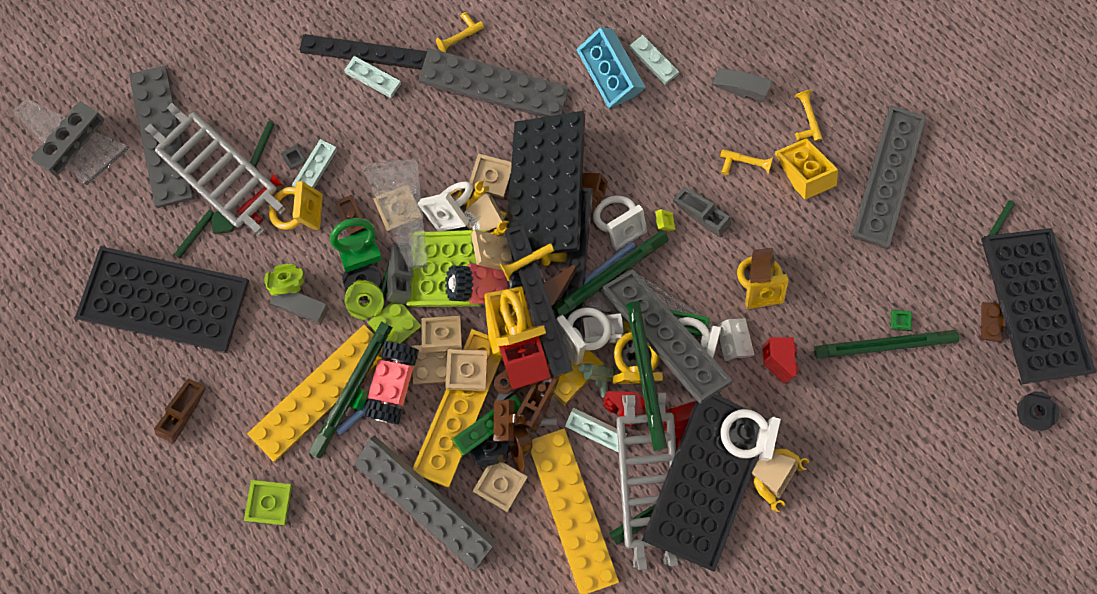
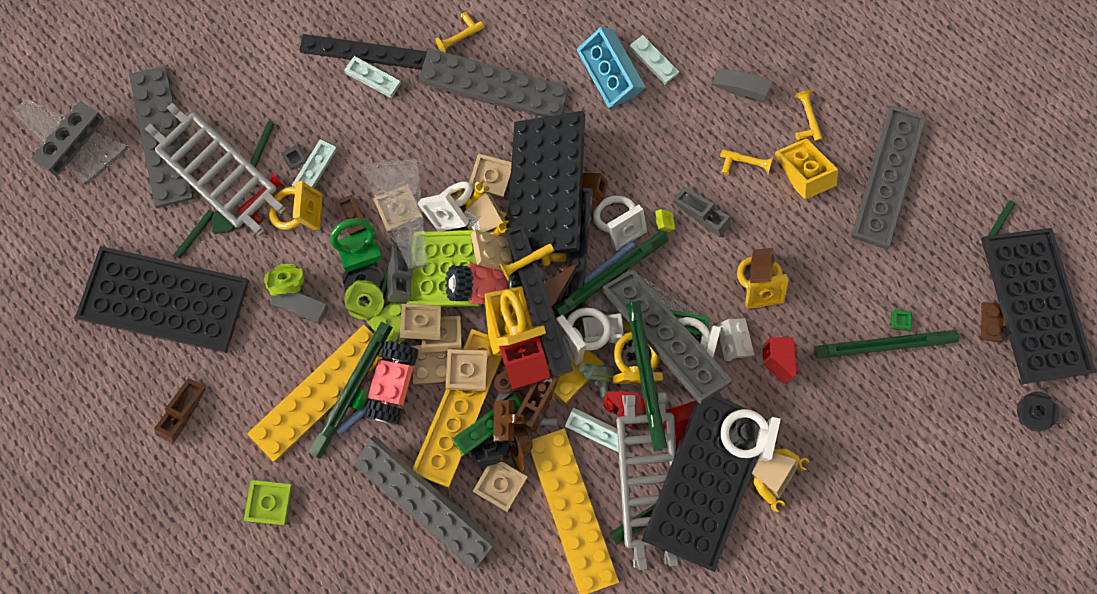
(420, 321): none -> tan plate

